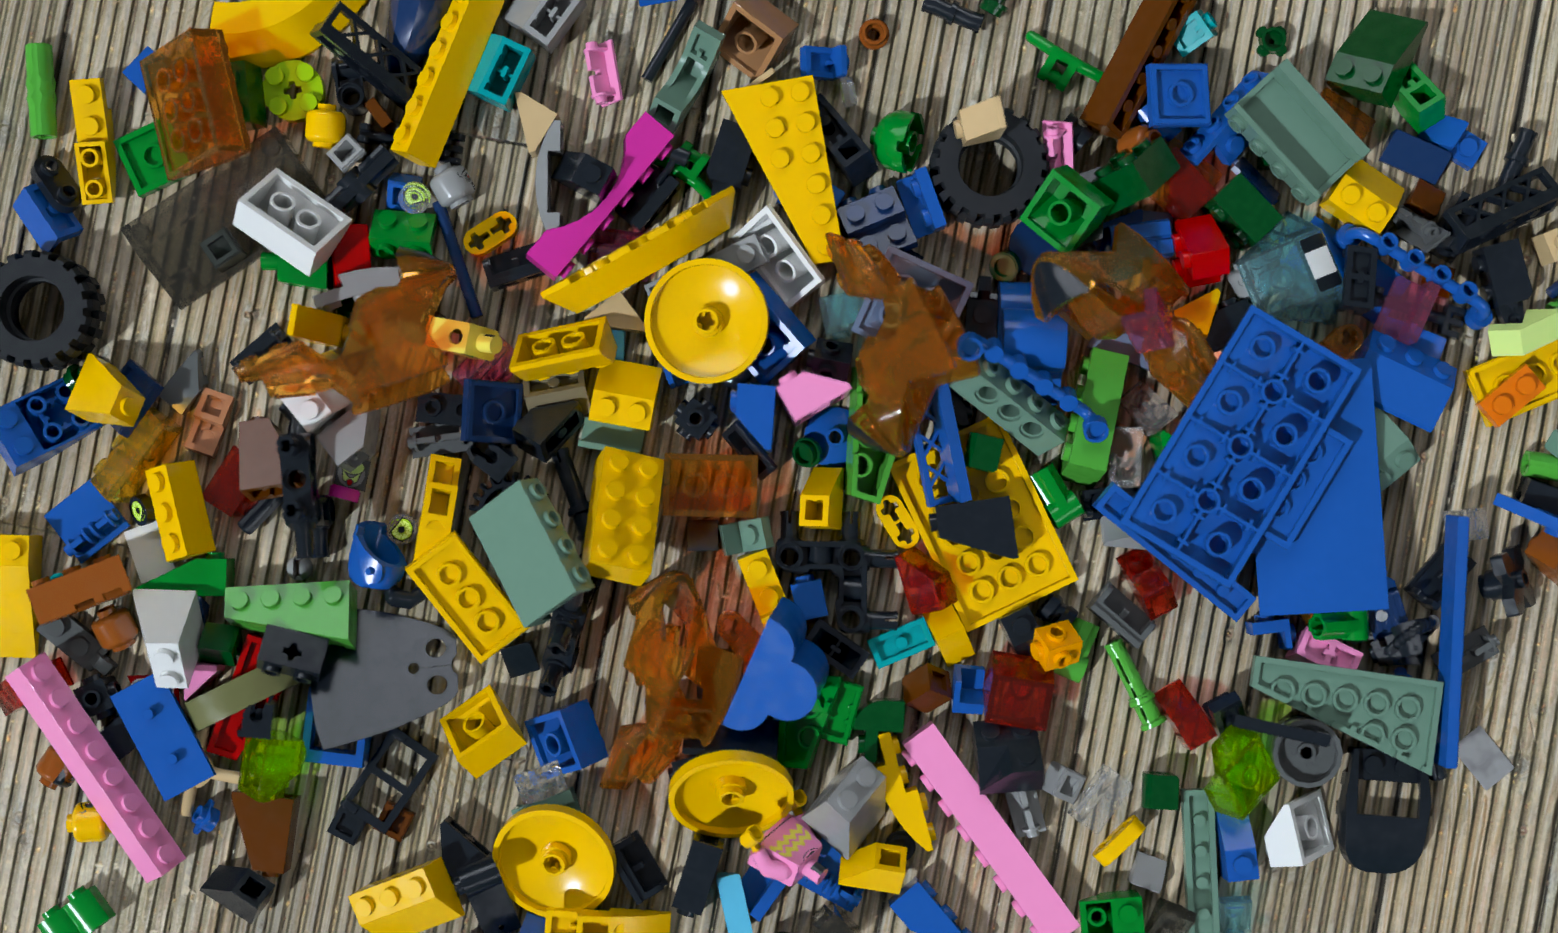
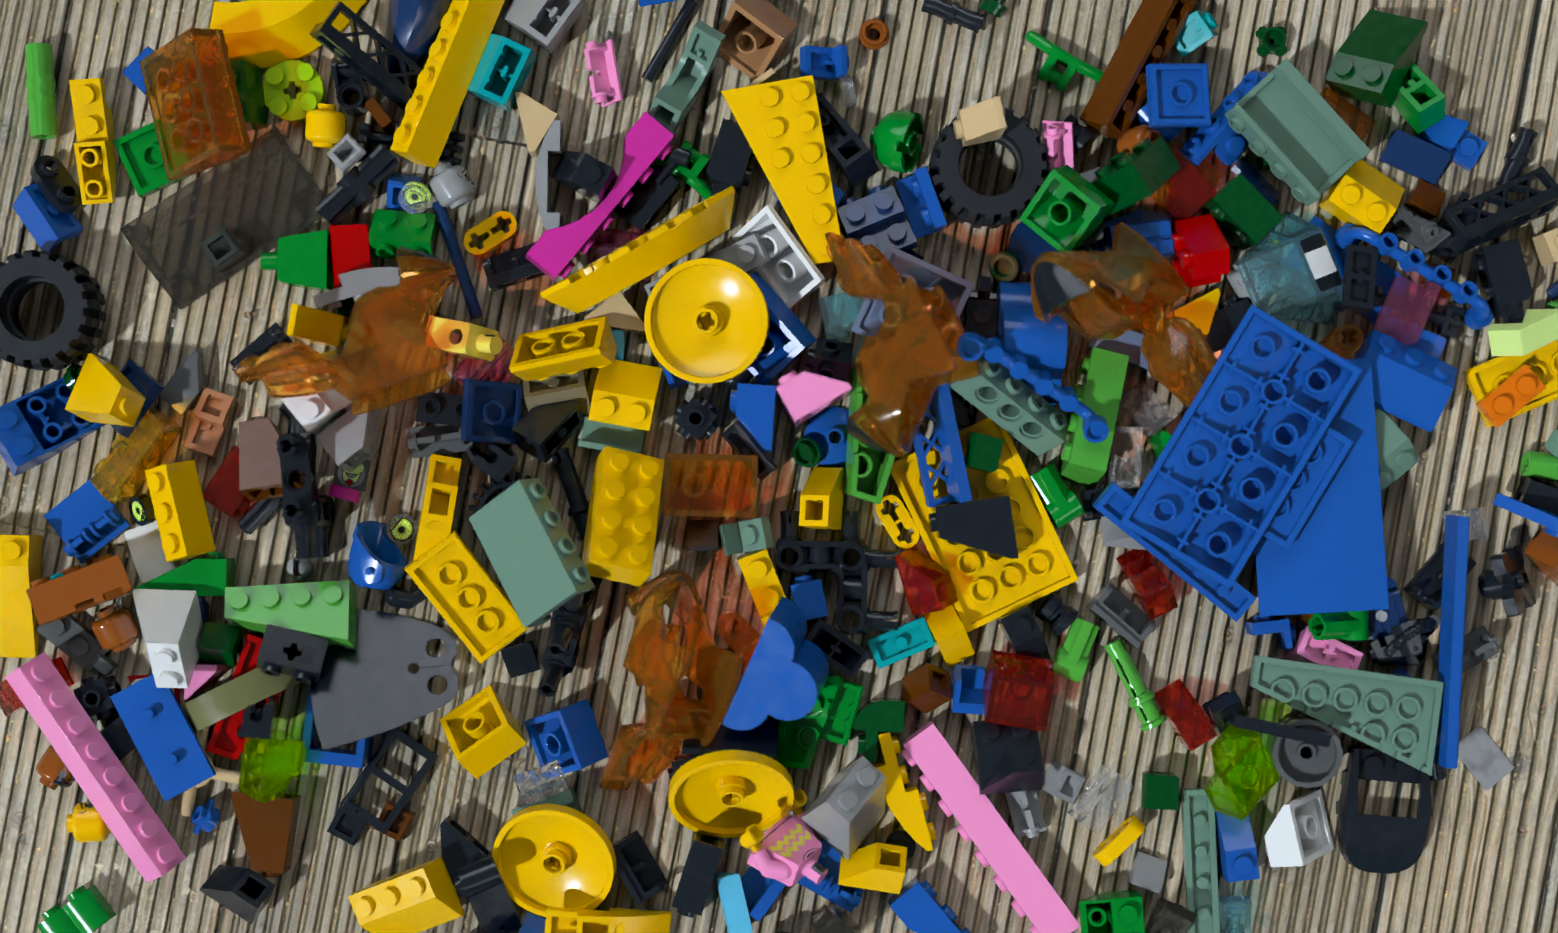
(291, 221): white slope -> none
(1056, 645): light orange brick -> none
(1151, 328): clear pink panel -> none

